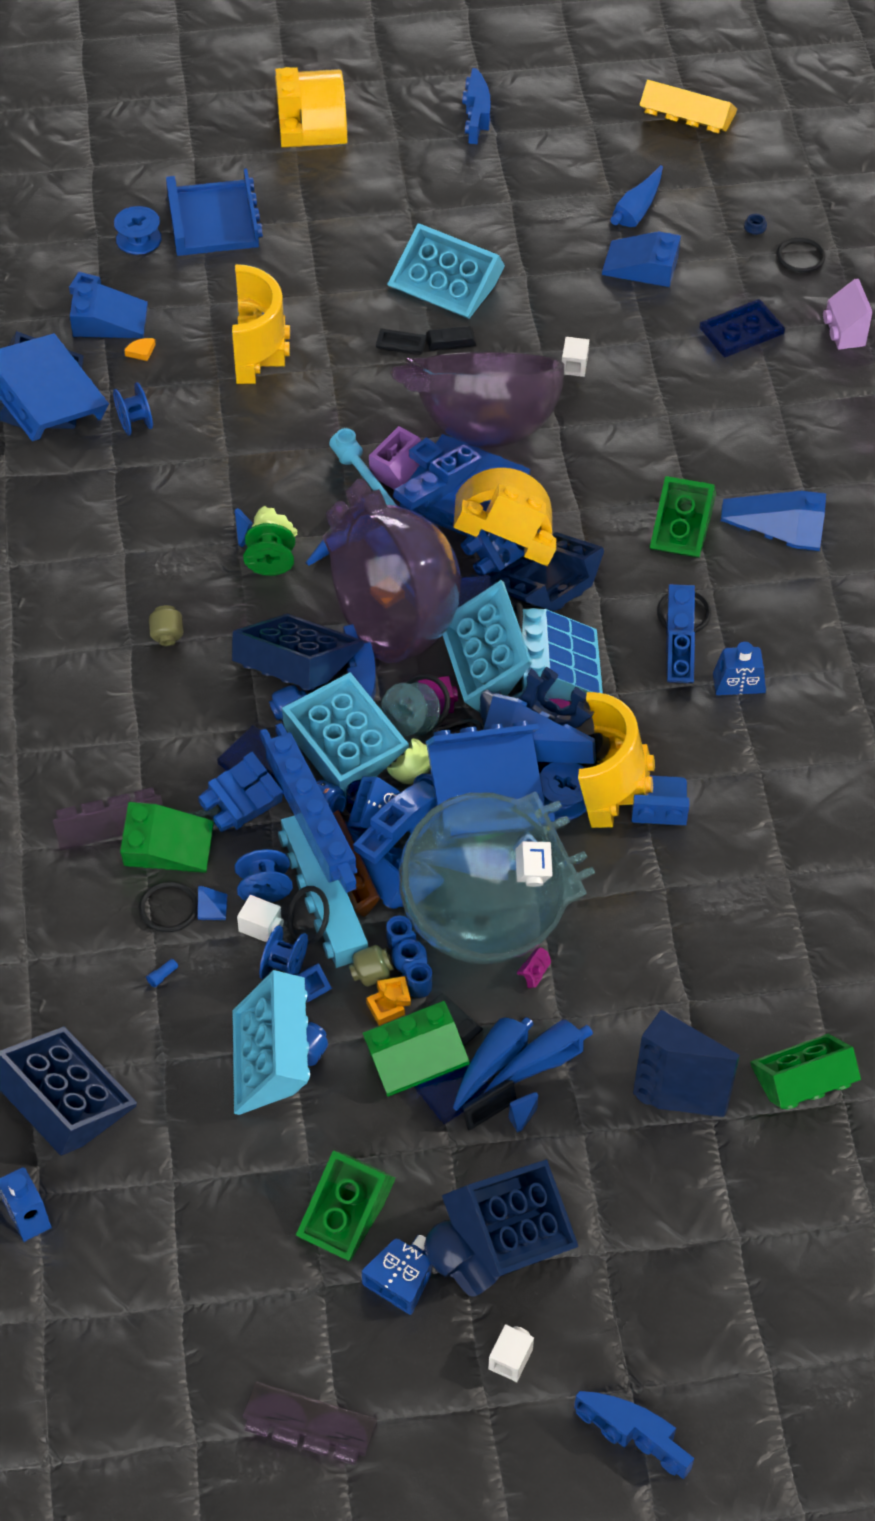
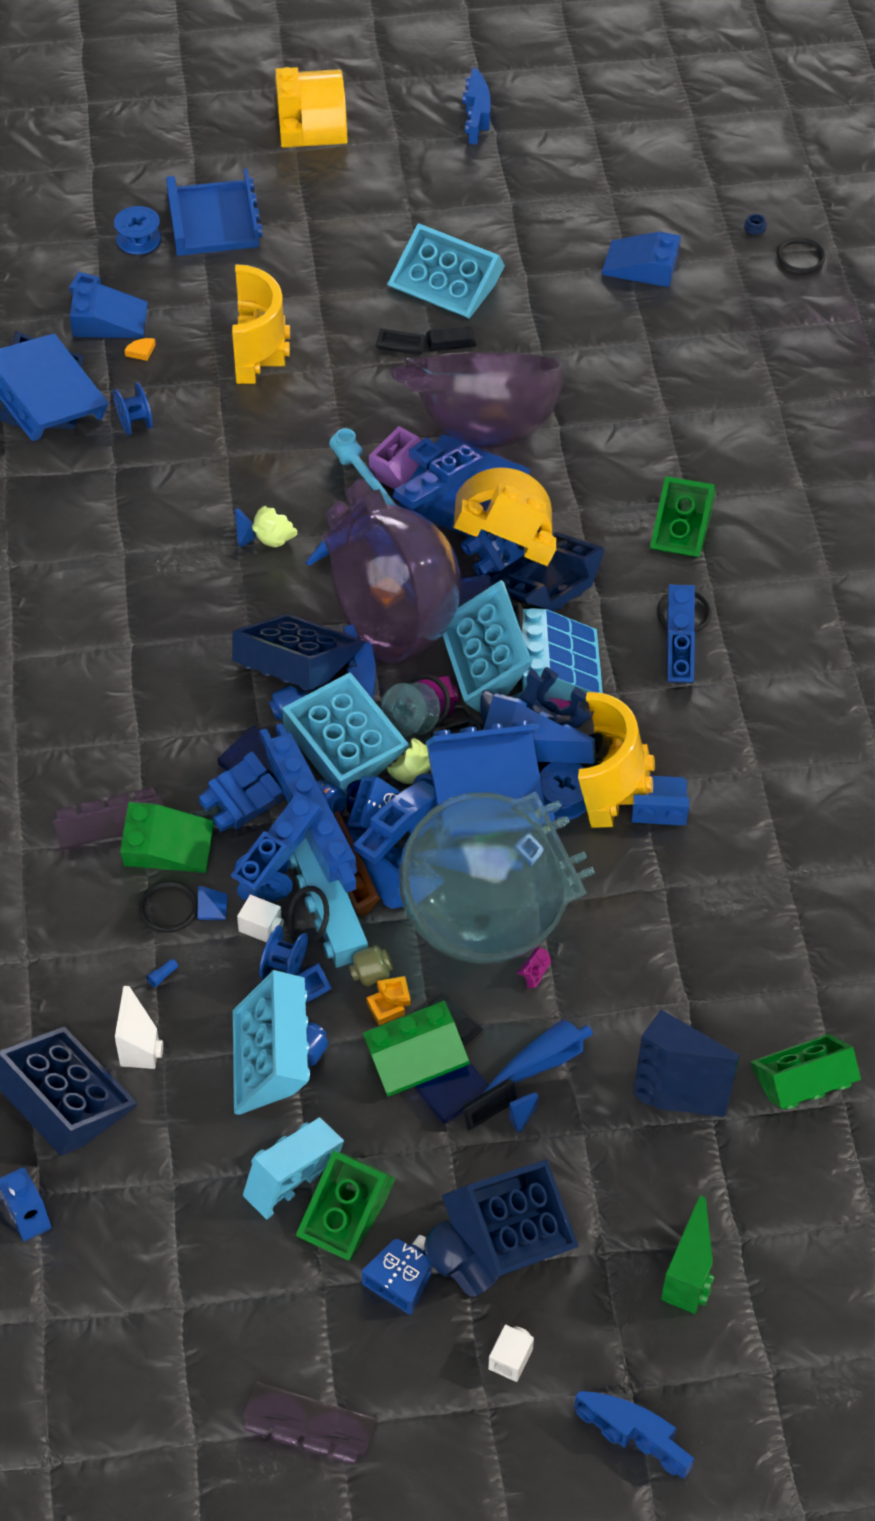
(136, 1034): none -> white slope
(166, 625): olive head -> none
(269, 549): green piece -> none
(277, 844): none -> blue slope
(288, 1164): none -> medium azure wedge
(408, 945): blue piece -> none
(495, 1052): blue piece -> none
(533, 863): white brick -> none
(575, 356): white brick -> none
(637, 201): blue piece -> none
(687, 106): yellow slope -> none
(689, 1276): none -> green slope
(739, 671): blue torso -> none
(742, 328): clear blue tile -> none
(786, 516): blue wedge -> none
(848, 316): lavender slope -> none

